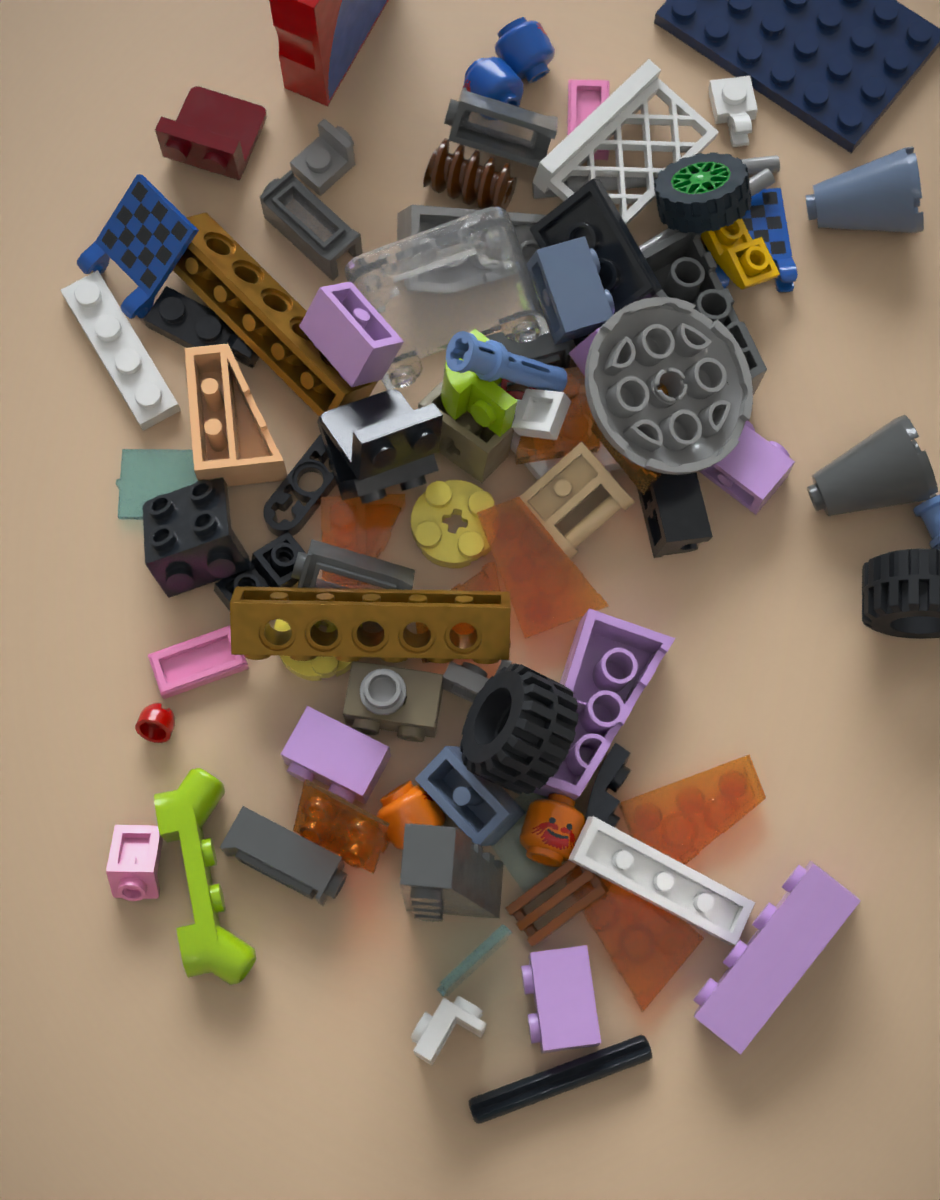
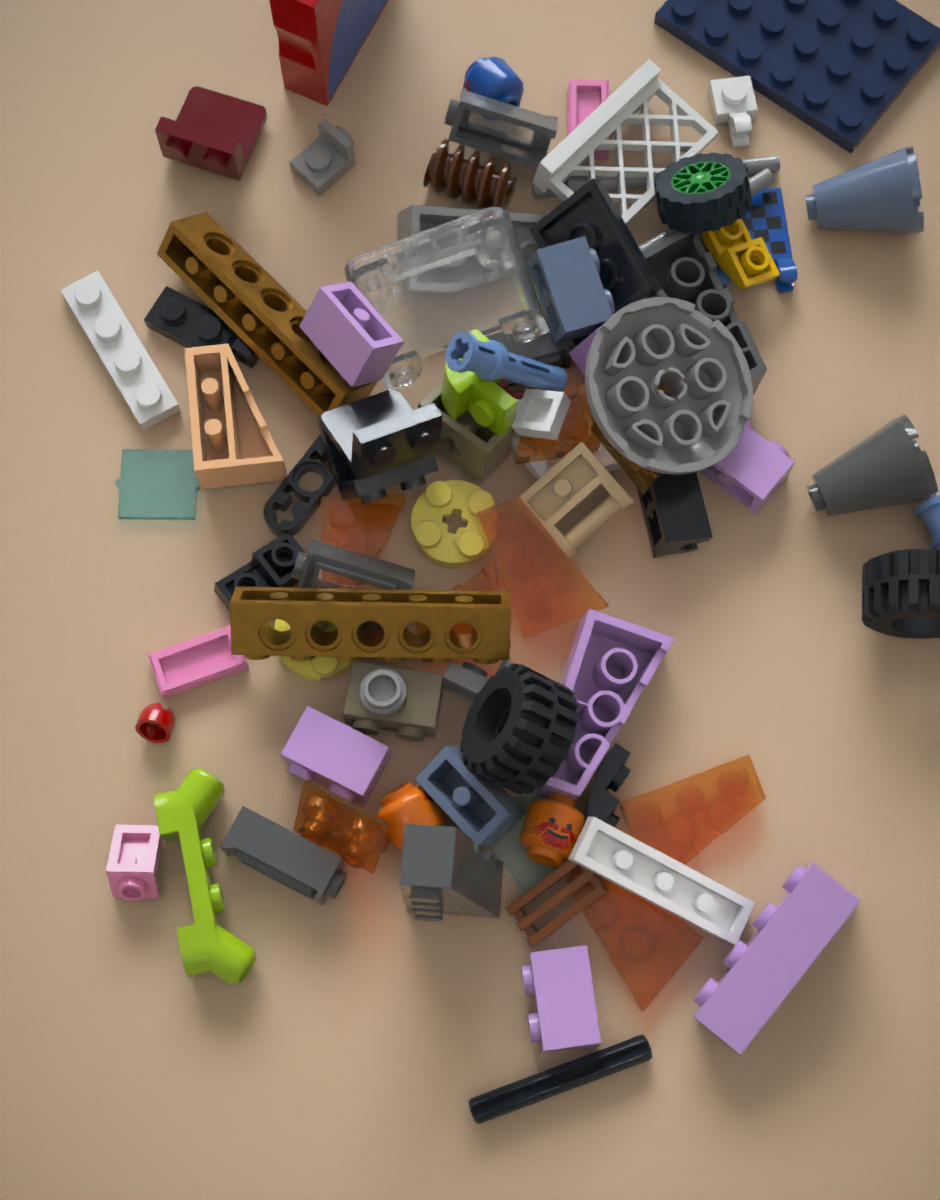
(144, 240): blue flag -> none
(191, 537): black bracket -> none
(309, 223): dark grey window -> none
(434, 1030): white bracket -> none
(474, 961): clear light blue piece -> none
(525, 49): blue head -> none

